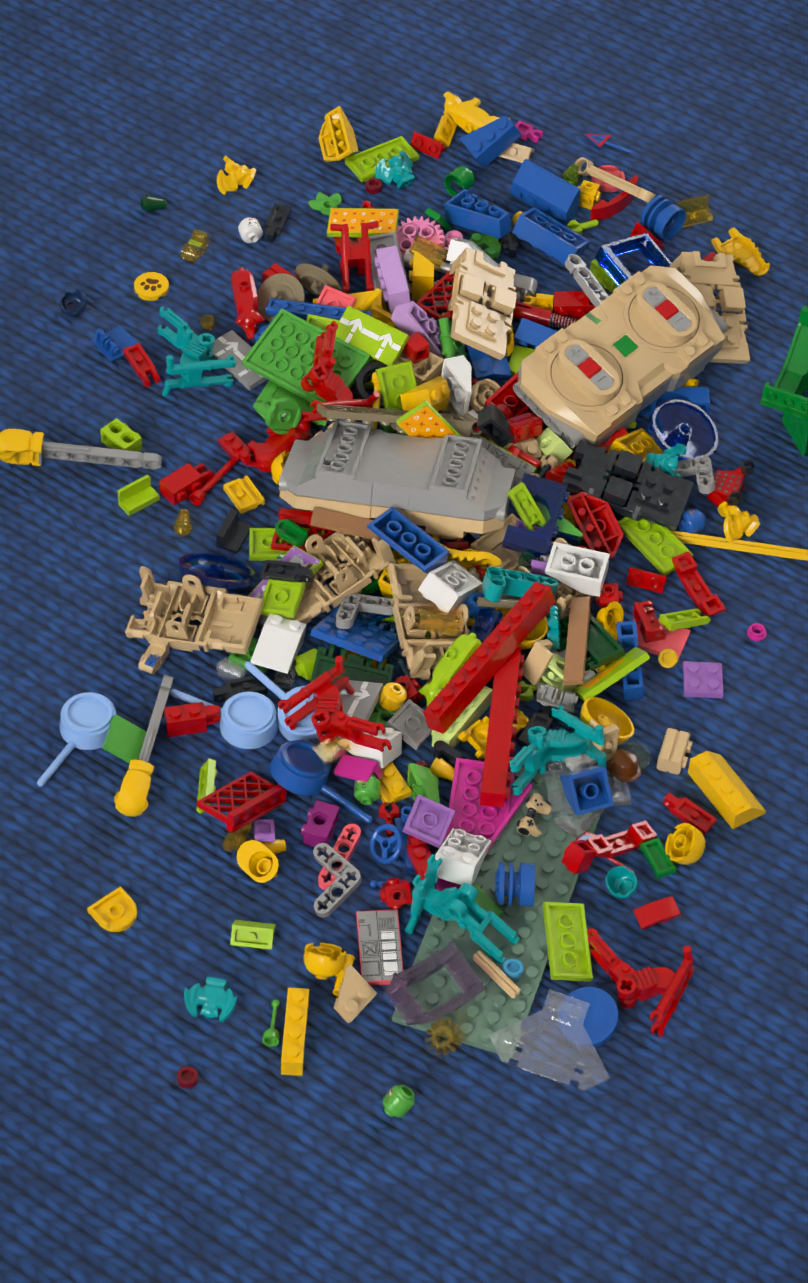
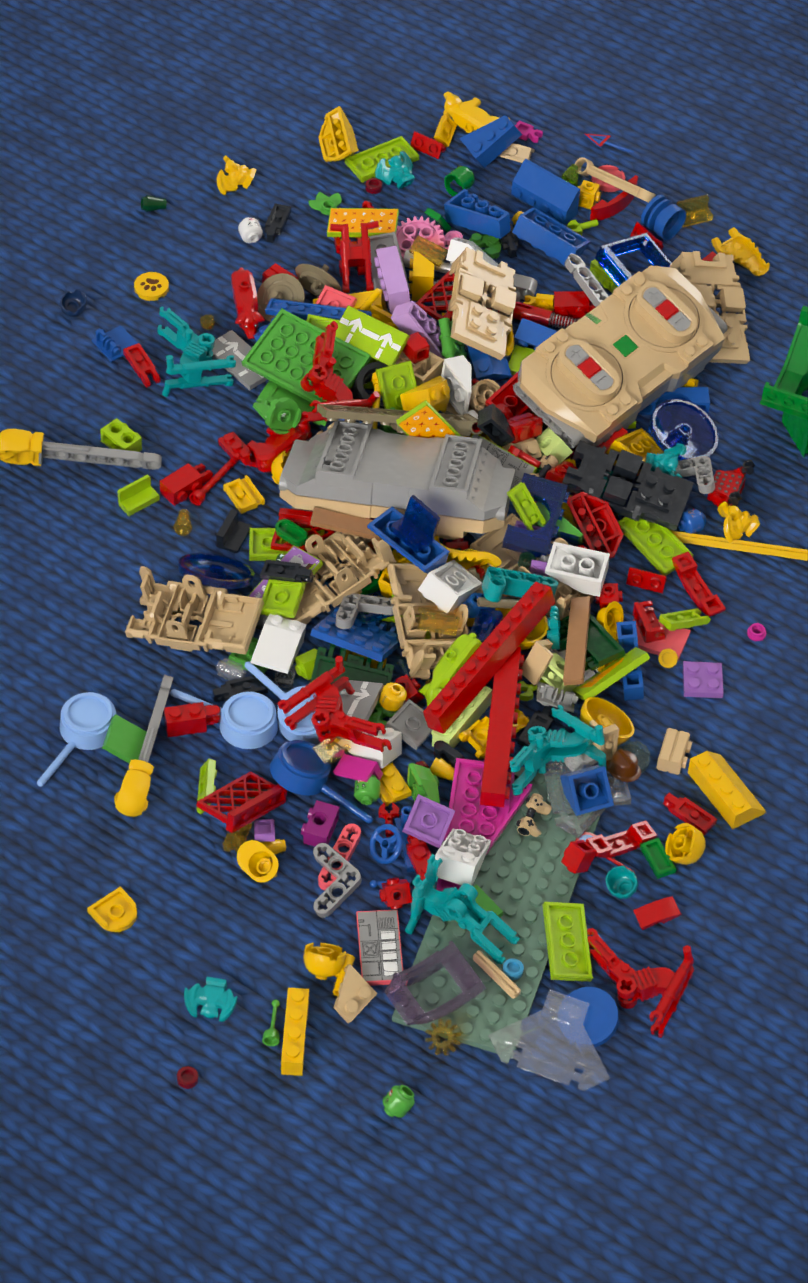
(155, 655): tan leg -> none
(196, 246): clear yellow leg -> none
(252, 934): lime panel -> none
(417, 526): none -> clear blue bracket
(515, 884): blue wheel -> none

